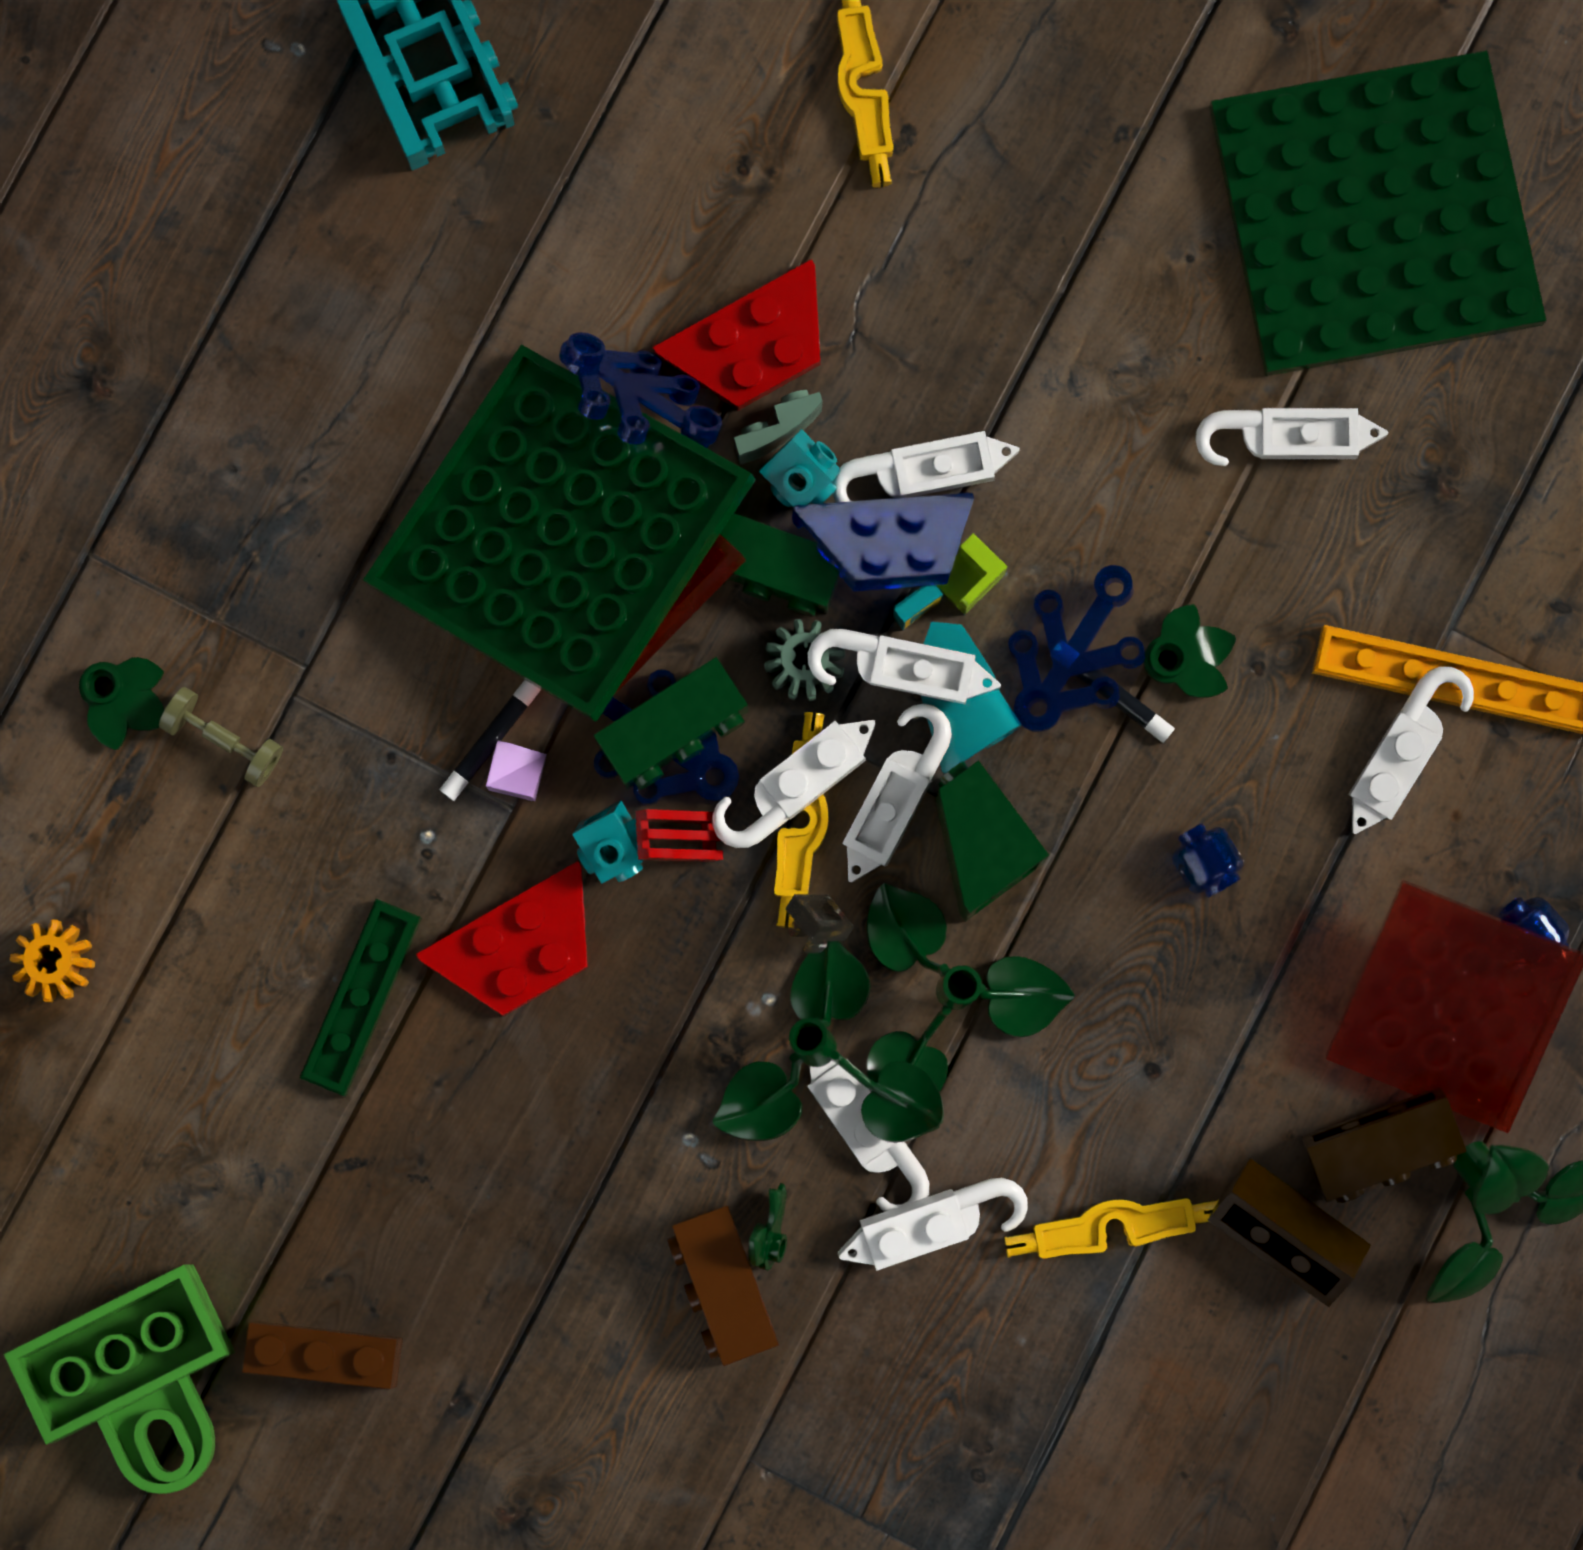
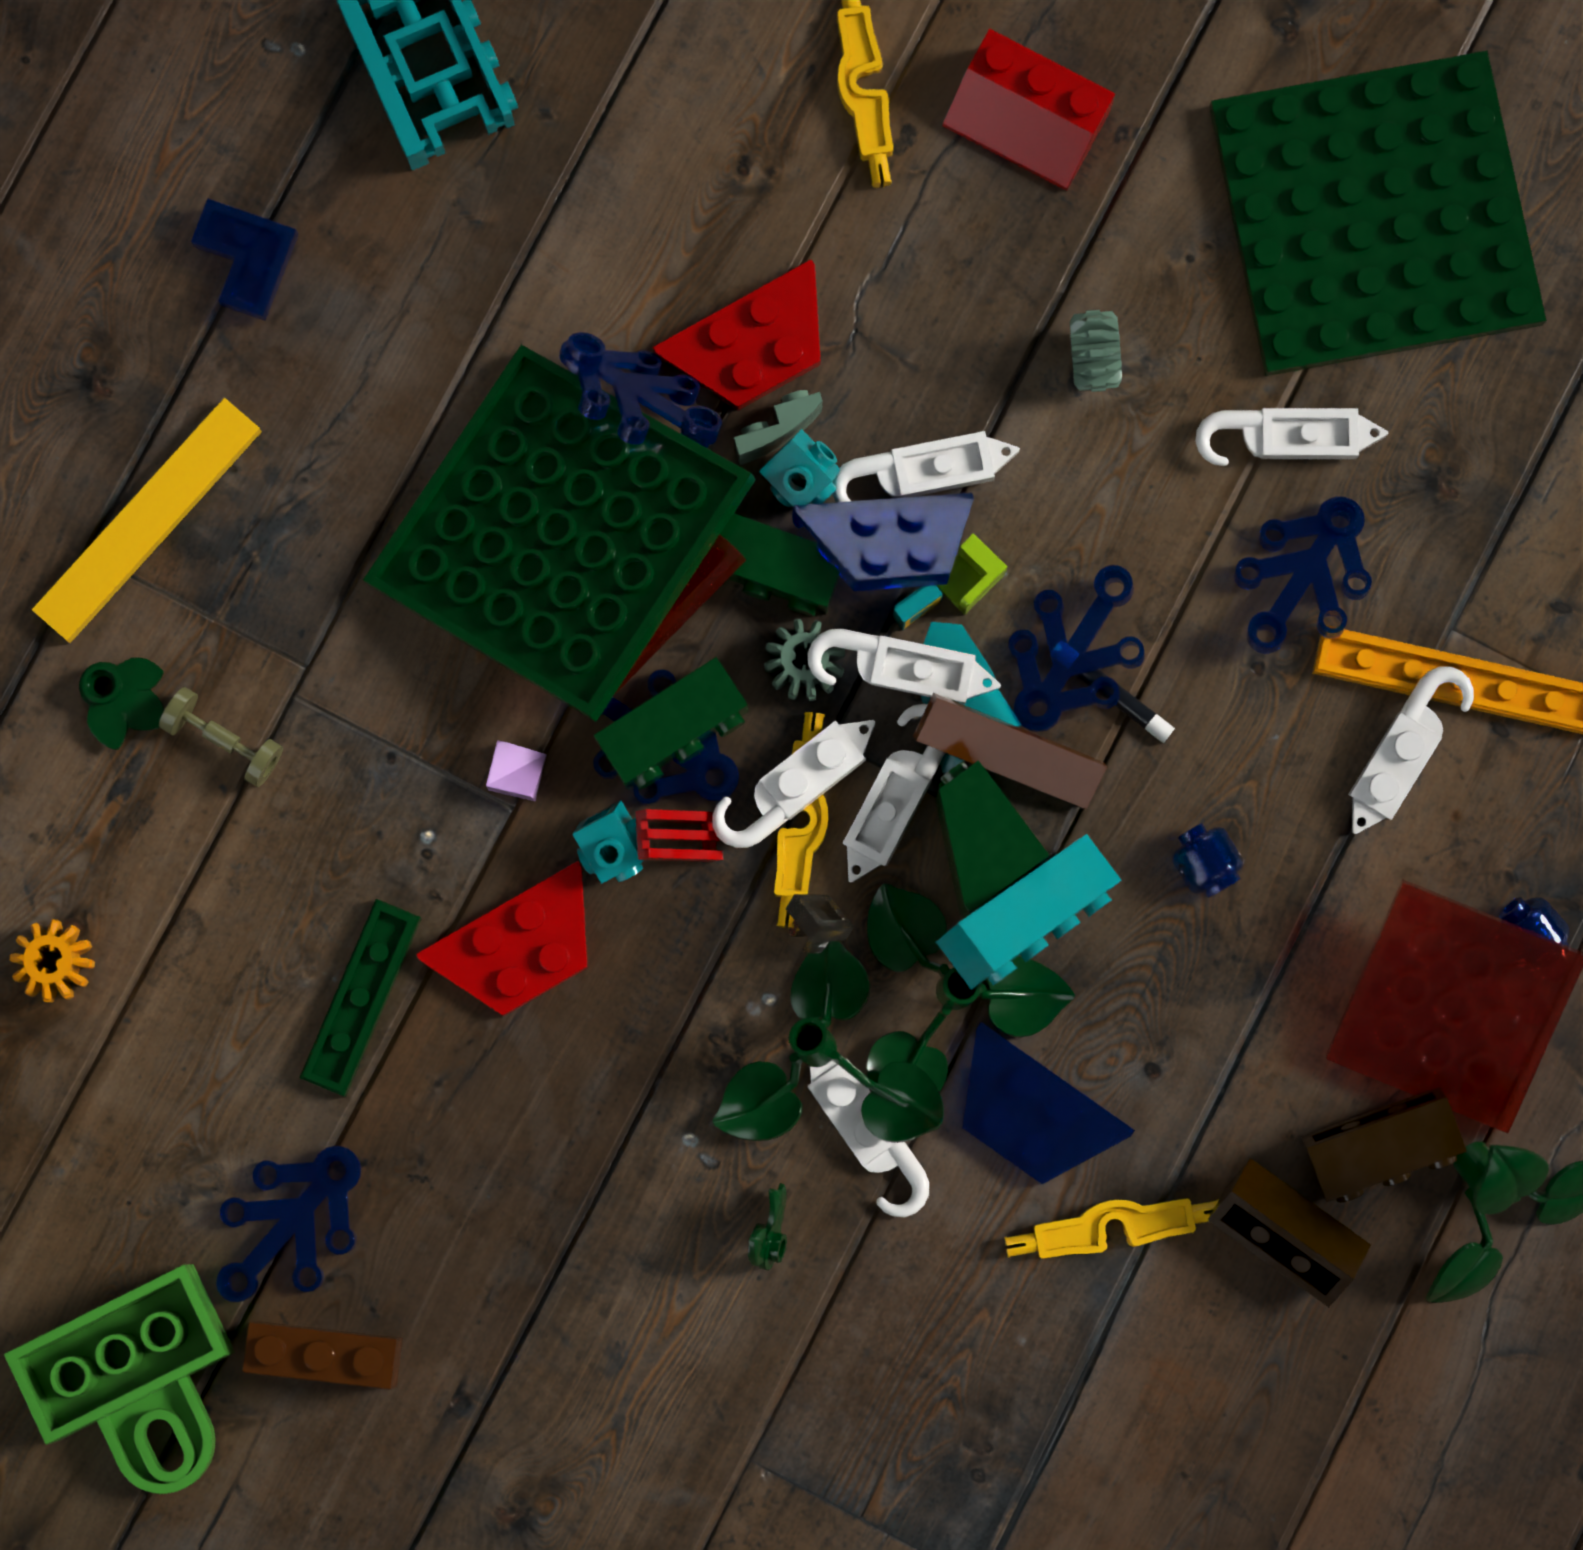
(147, 520): none -> yellow tile
(258, 252): none -> clear blue plate
(295, 1218): none -> clear blue plant
(487, 742): black bar -> none
(722, 1286): reddish brown brick -> none
(929, 1224): white plate -> none
(1009, 751): none -> reddish brown tile
(1028, 109): none -> red slope
(1028, 912): none -> teal brick
(1032, 1112): none -> clear blue wing
(1095, 350): none -> sand green gear
(1196, 653): dark green plate -> none
(1308, 567): none -> clear blue plant

